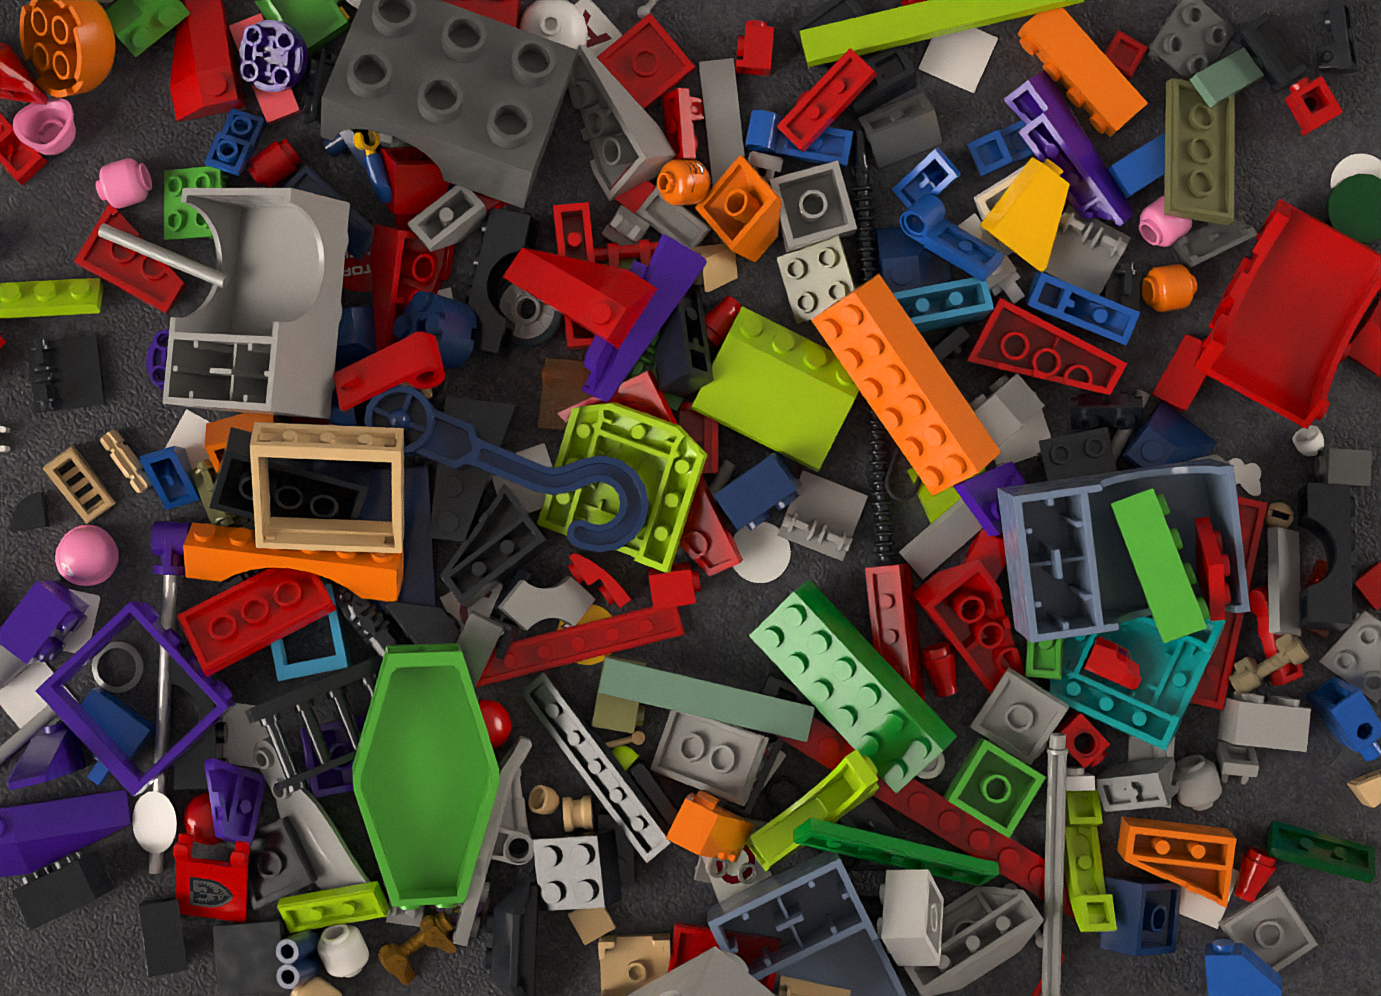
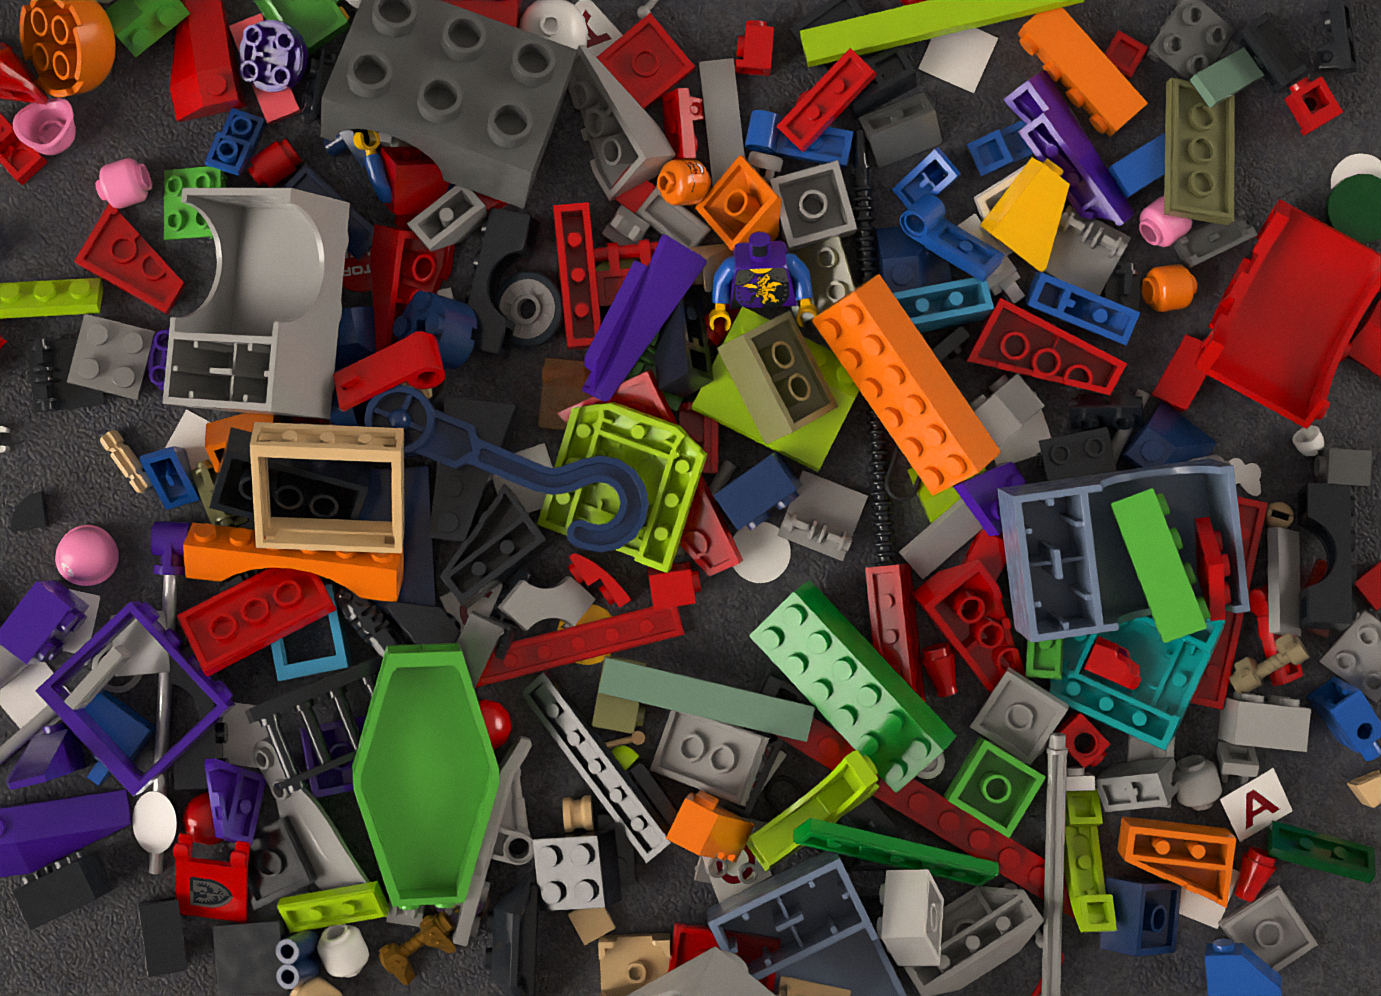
(59, 480): tan slope -> none
(98, 678): none -> light grey tile
(111, 357): none -> light grey plate
(145, 651): none -> light grey sticker
(163, 255): light grey bar -> none
(543, 800): tan hinge -> none
(588, 293): red wedge -> none
(761, 277): none -> torso
(777, 377): none -> olive slope
(1256, 805): none -> white sticker

